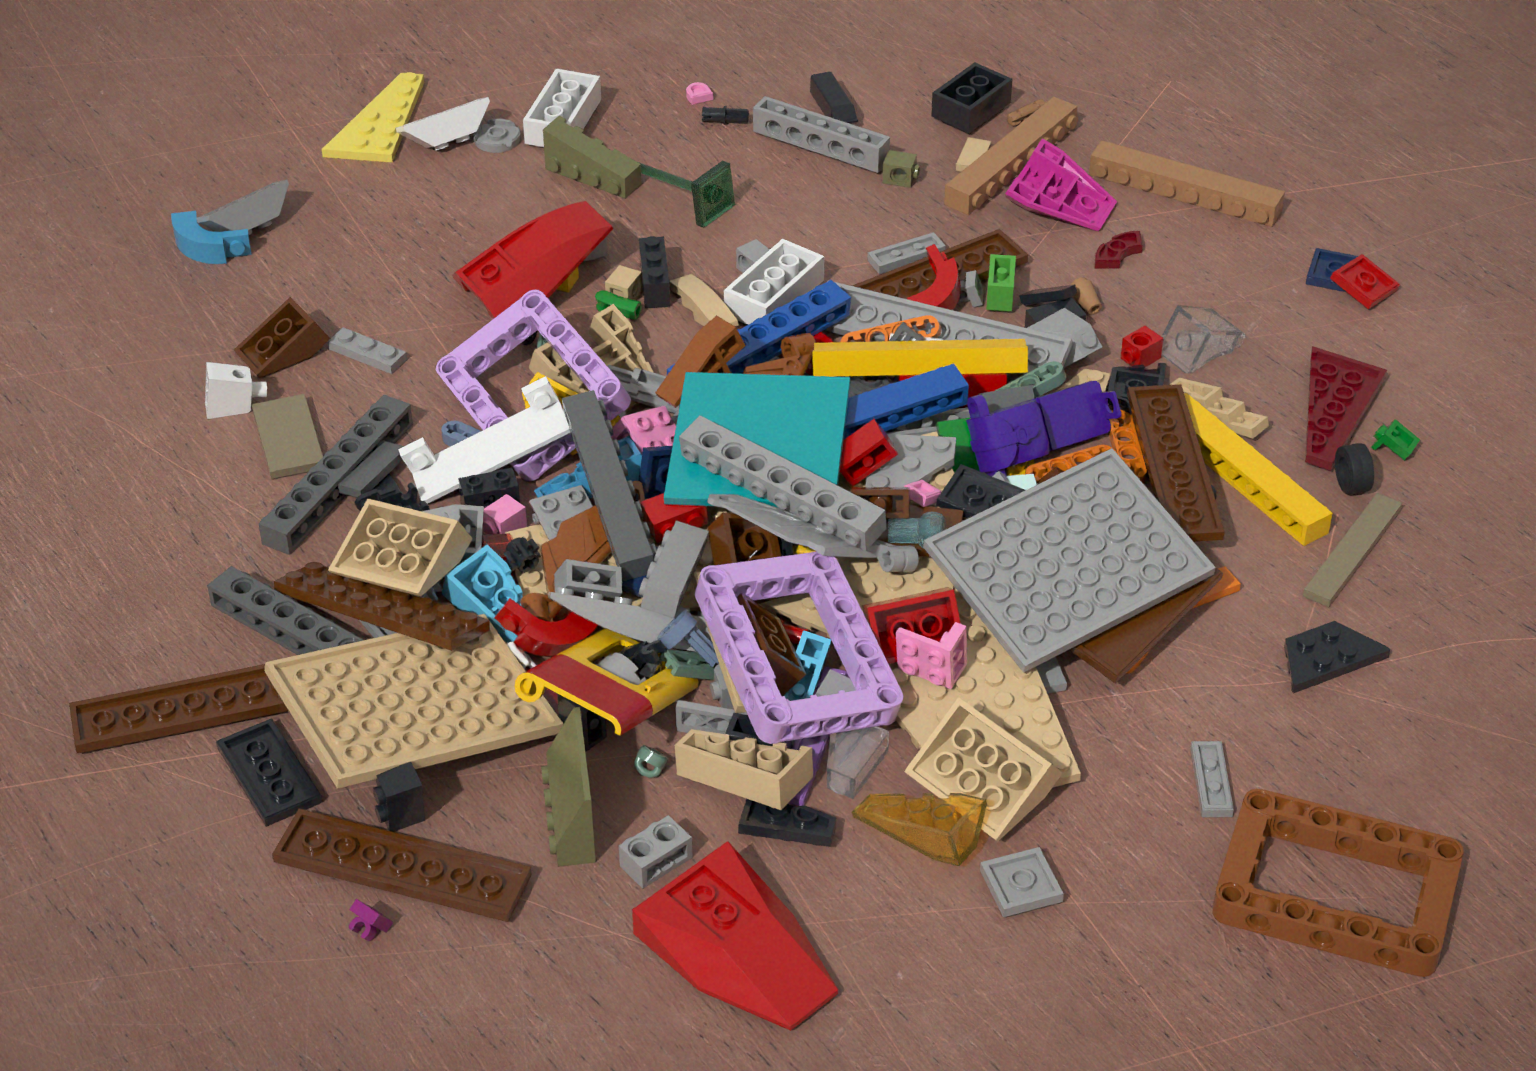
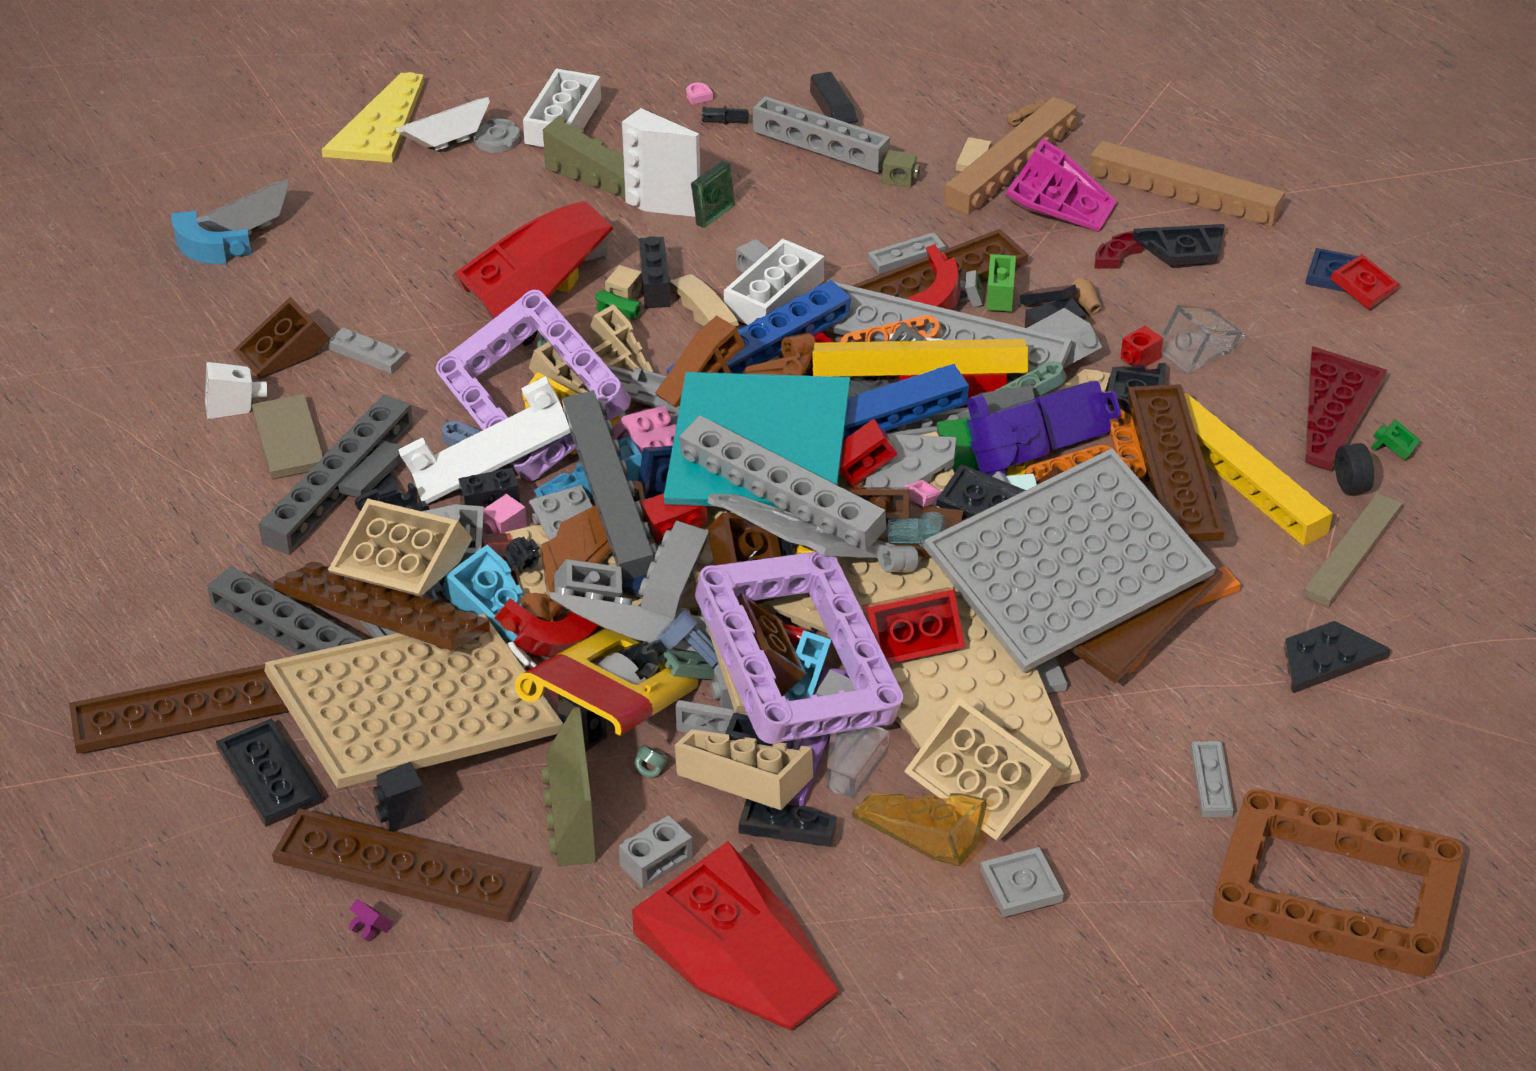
(659, 164): none -> white slope
(930, 659): bright pink bracket -> none
(971, 97): black brick -> none
(1182, 243): none -> black wing
(1227, 410): tan slope -> none

